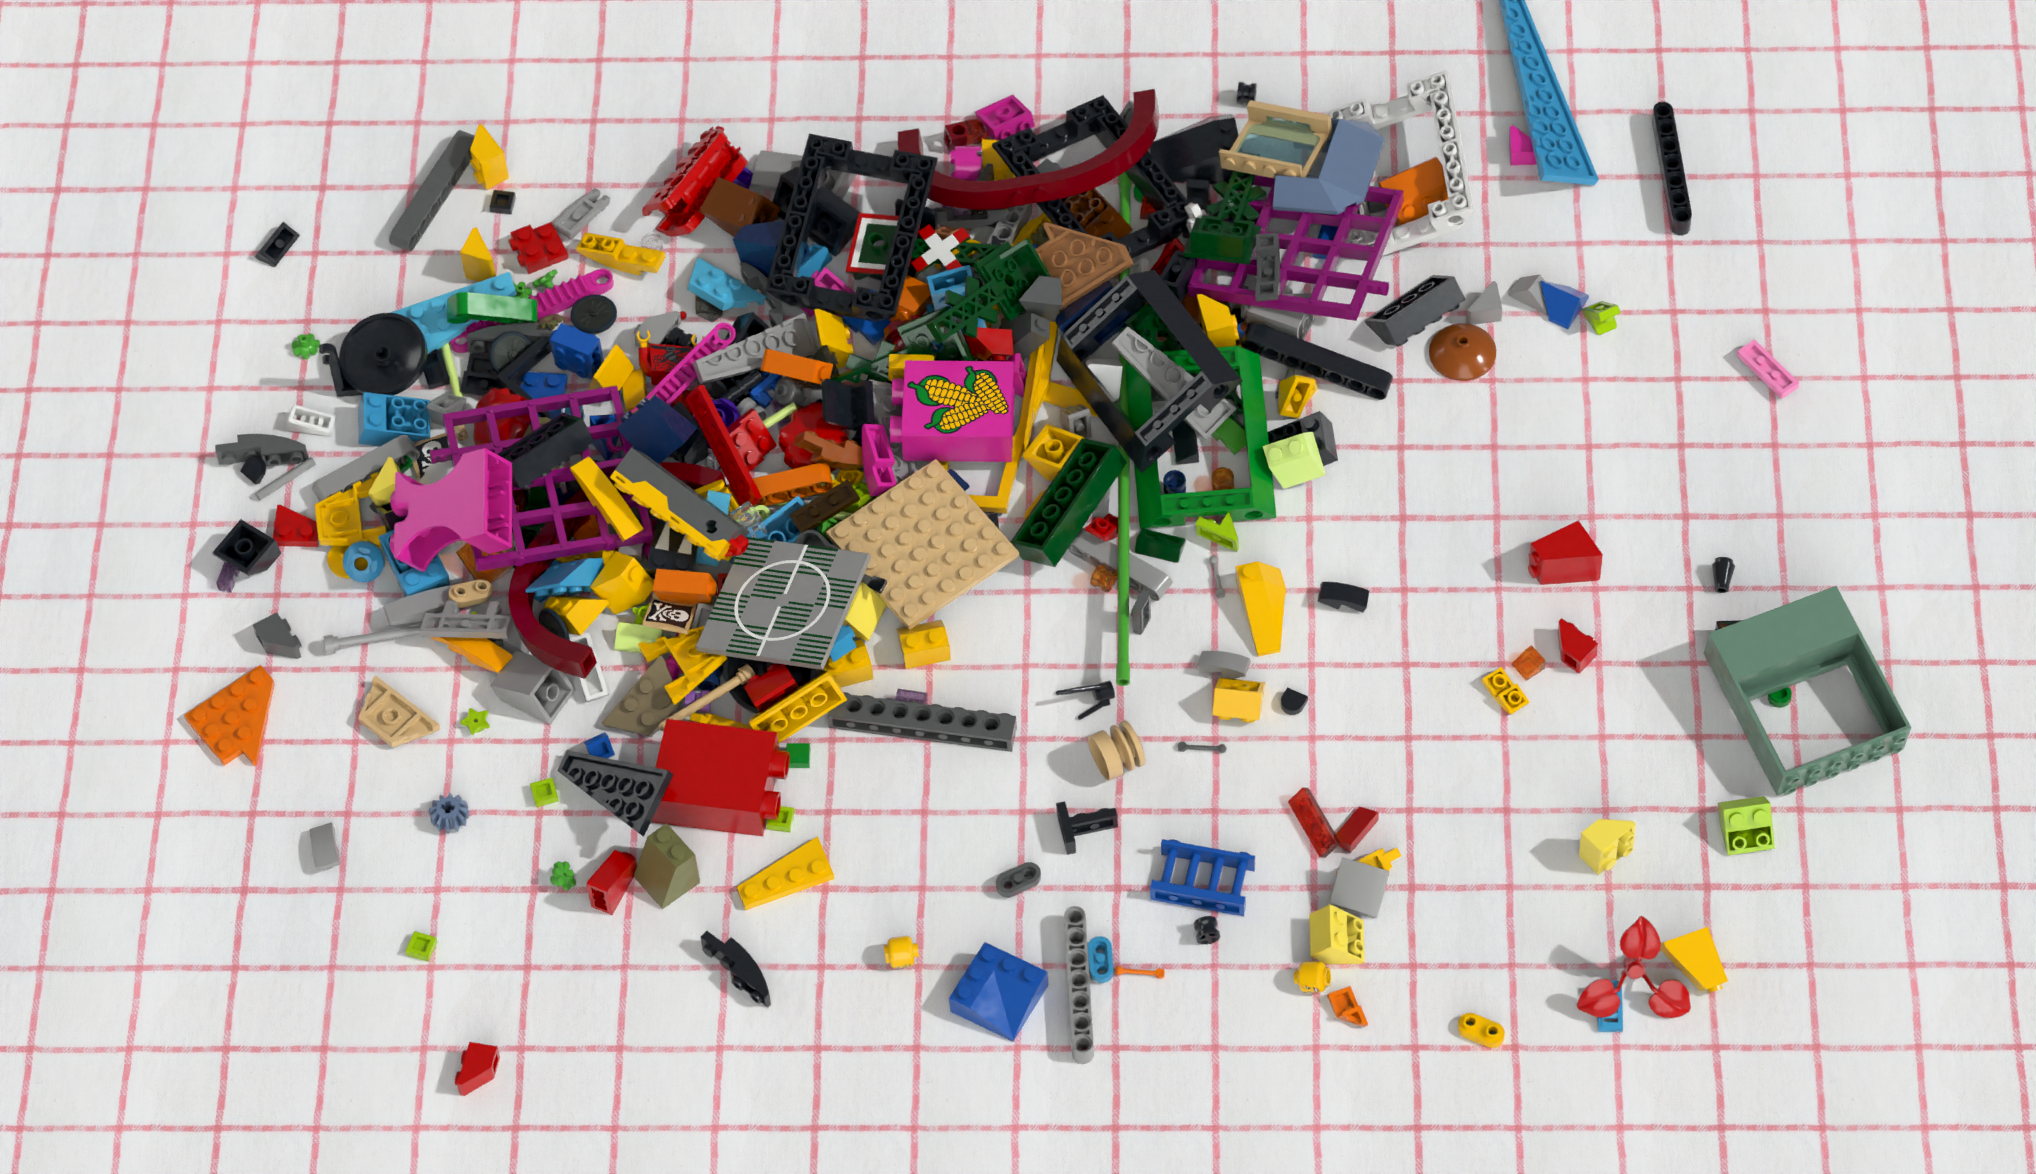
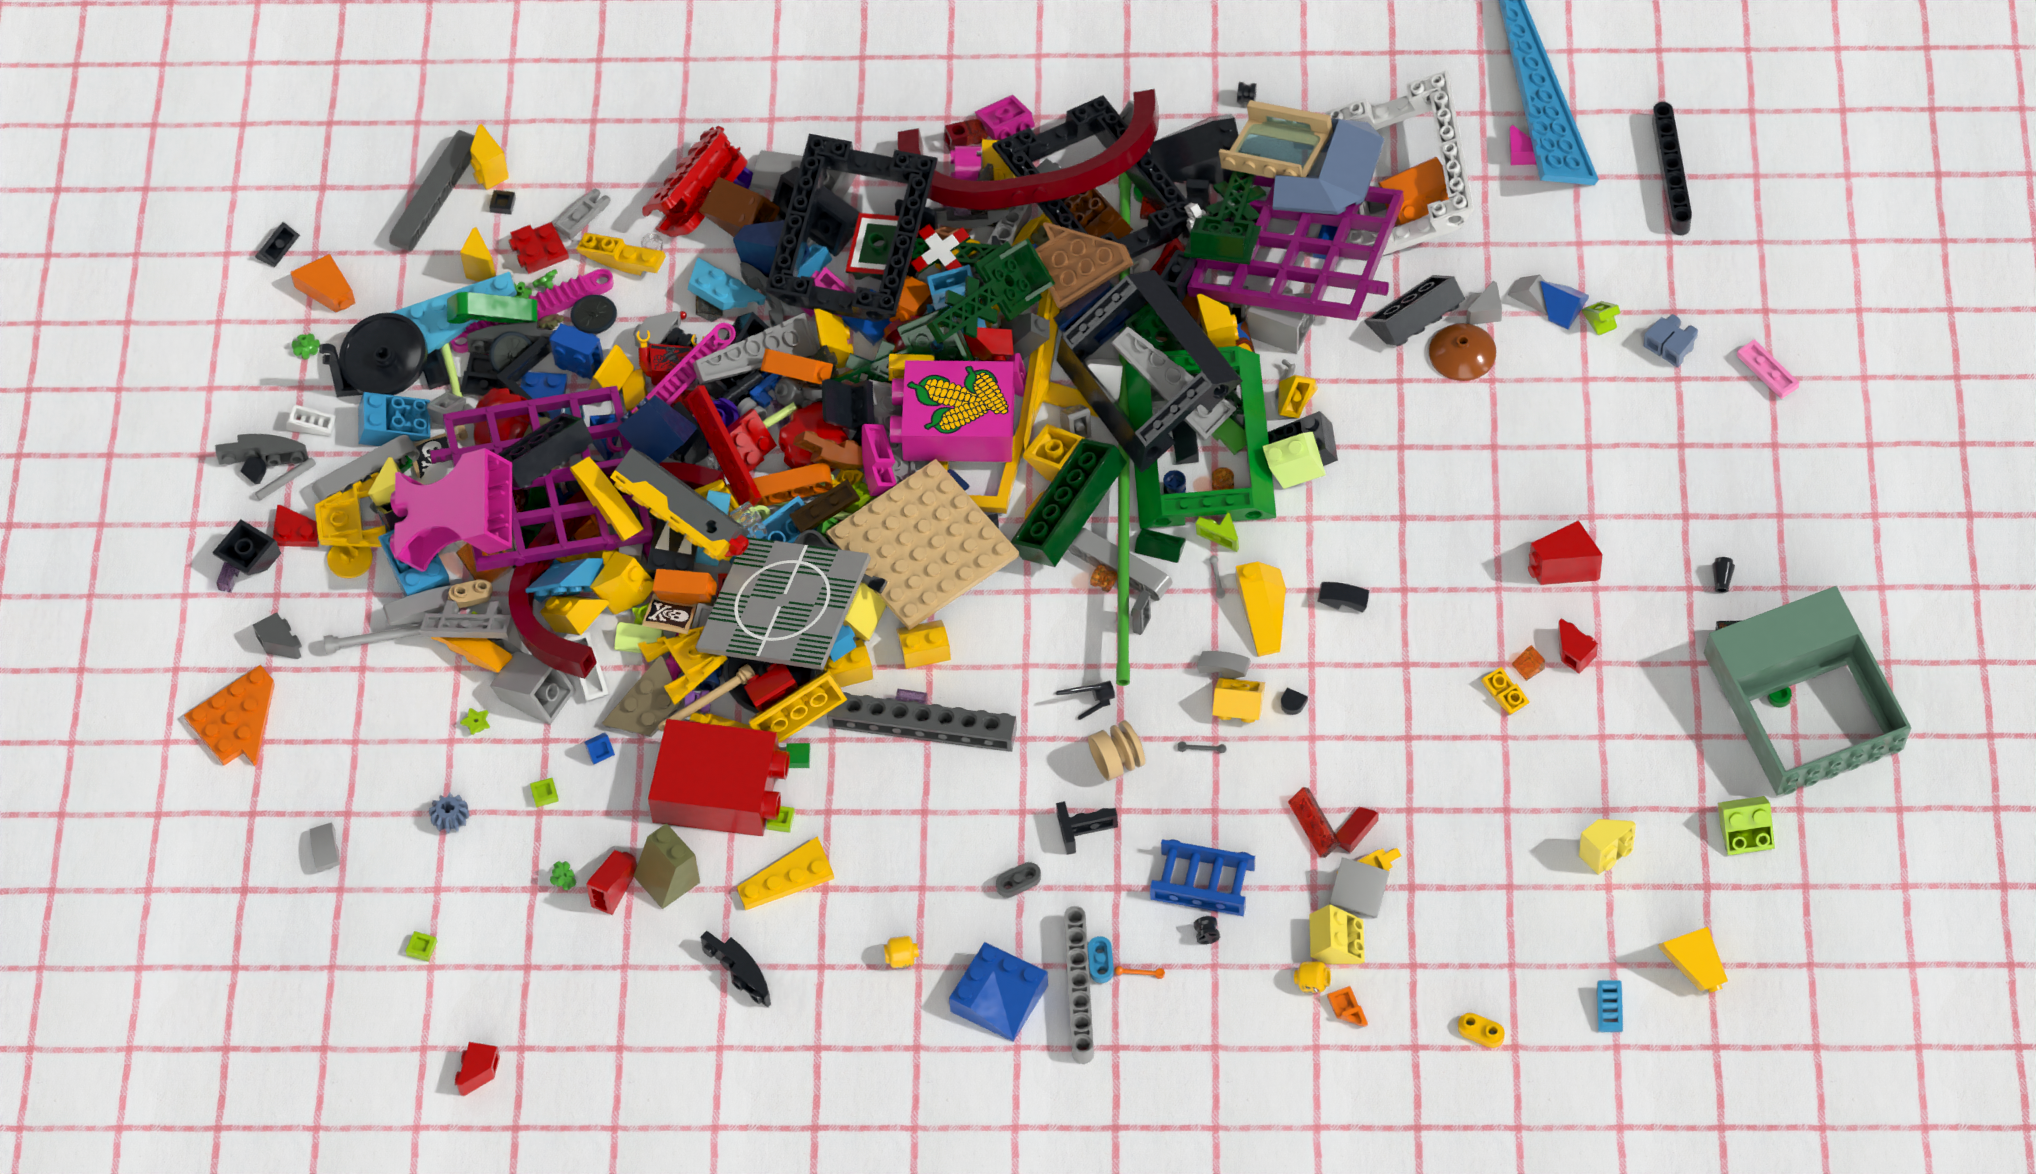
(324, 283): none -> orange slope
(371, 553): dark azure piece -> none
(393, 716): tan wing -> none
(552, 622): wheel -> none
(621, 787): black wing -> none
(1043, 297): dark grey slope -> none
(1105, 528): red slope -> none
(1268, 267): dark grey slope -> none
(1317, 361): black beam -> none
(1636, 942): plant -> none
(1669, 340): none -> sand blue hips

